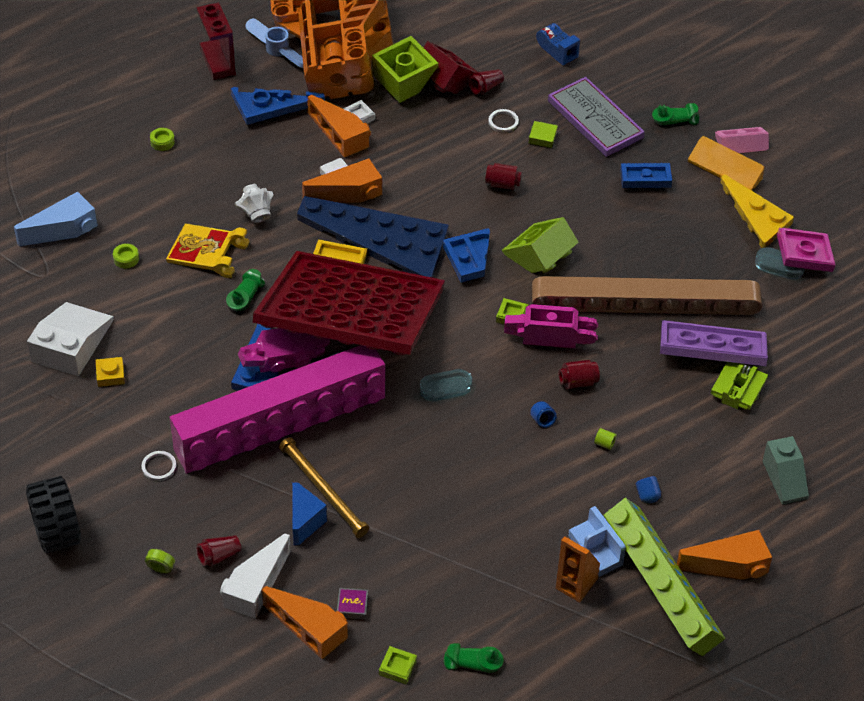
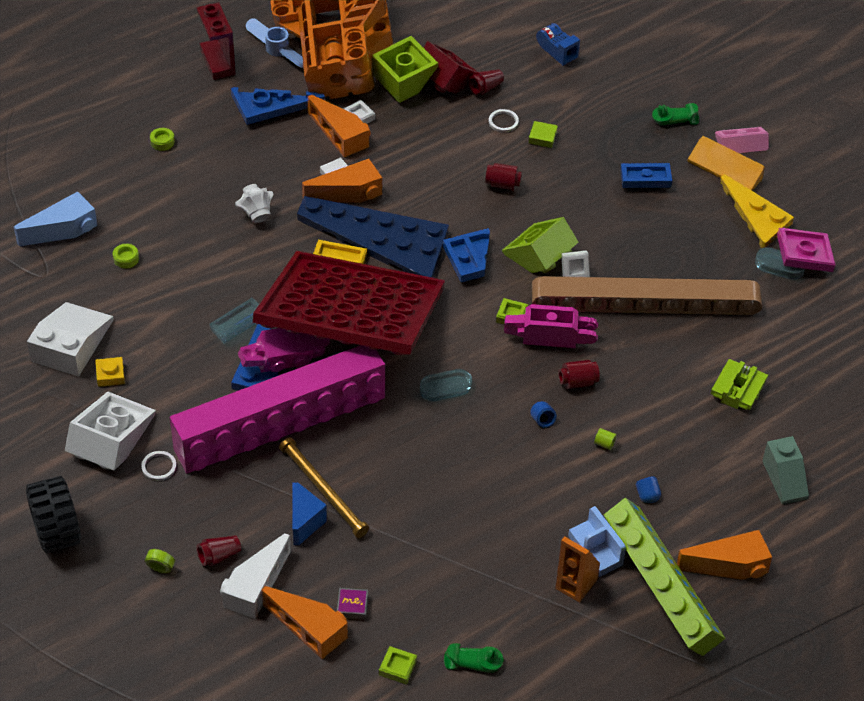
(108, 430): none -> white slope
(207, 248): yellow flag -> none
(235, 321): none -> clear light blue tile
(242, 296): green piece -> none
(575, 264): none -> white tile
(596, 116): tile -> none
(713, 343): medium lavender tile -> none

